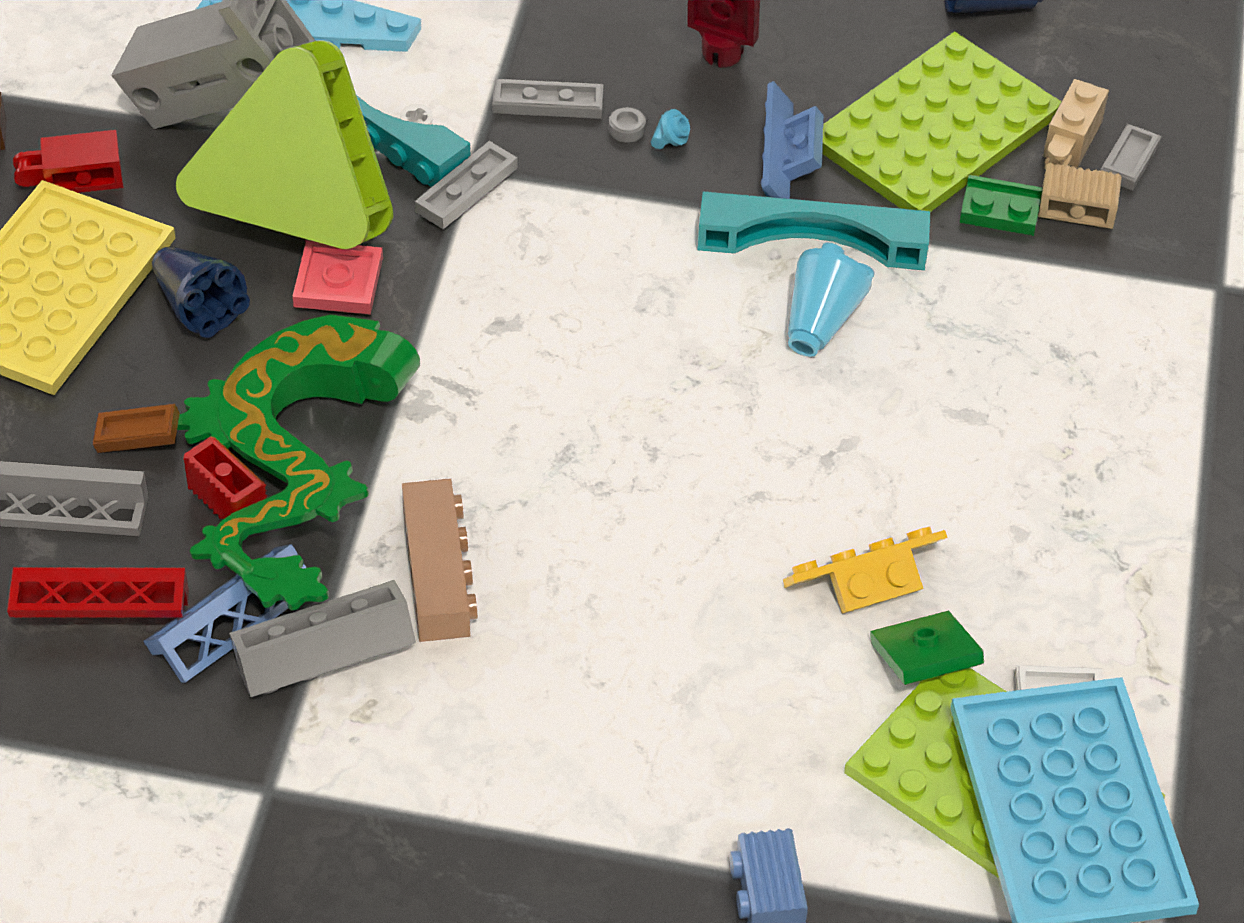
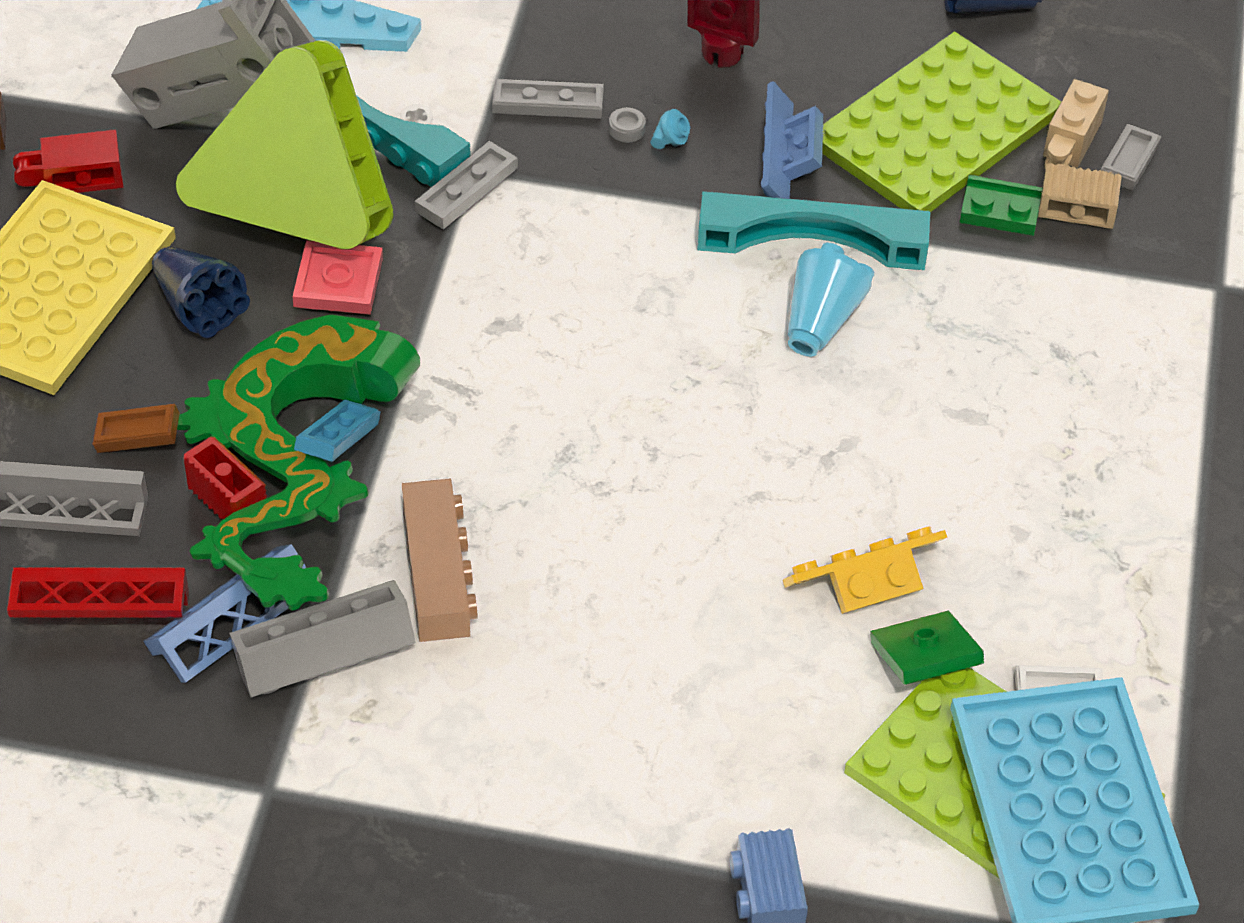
(337, 430): none -> dark azure tile

